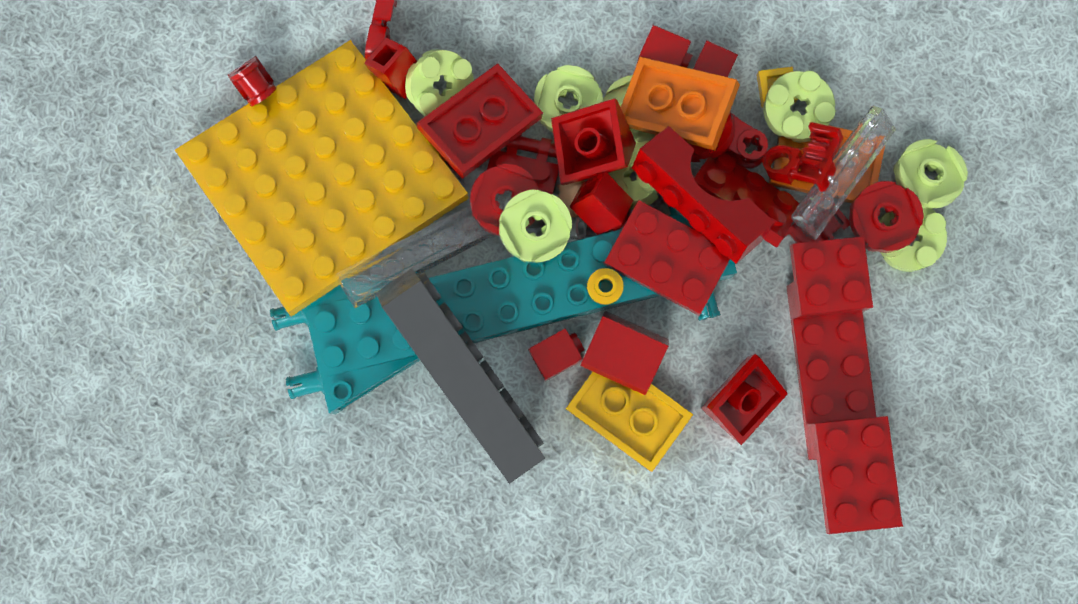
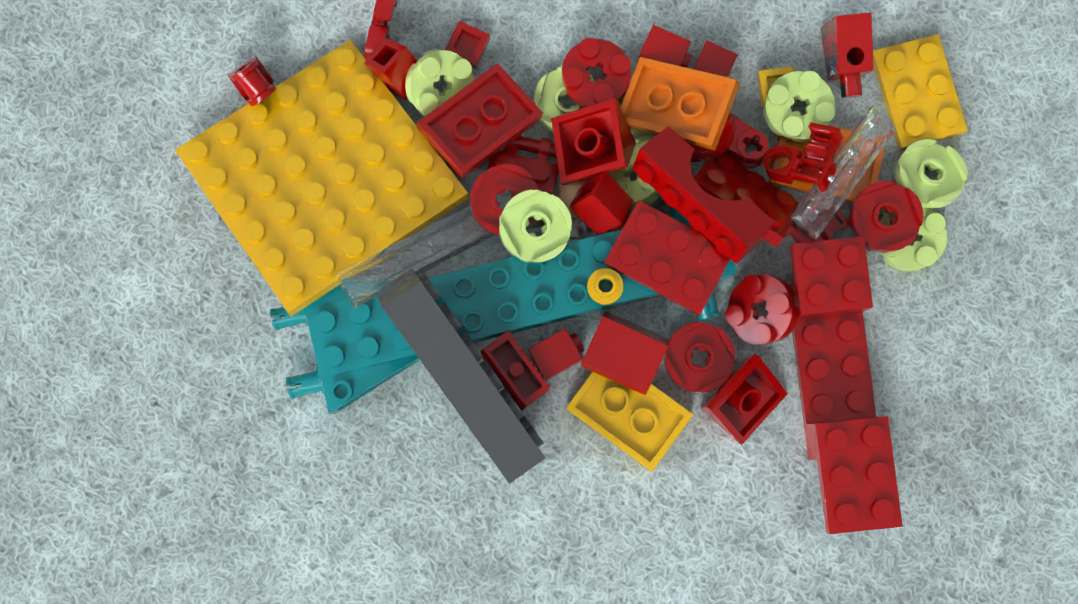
(468, 43): none -> red plate
(515, 370): none -> red brick
(593, 54): none -> red plate
(718, 364): none -> red plate
(780, 304): none -> red plate
(850, 38): none -> red torso
(919, 91): none -> yellow plate

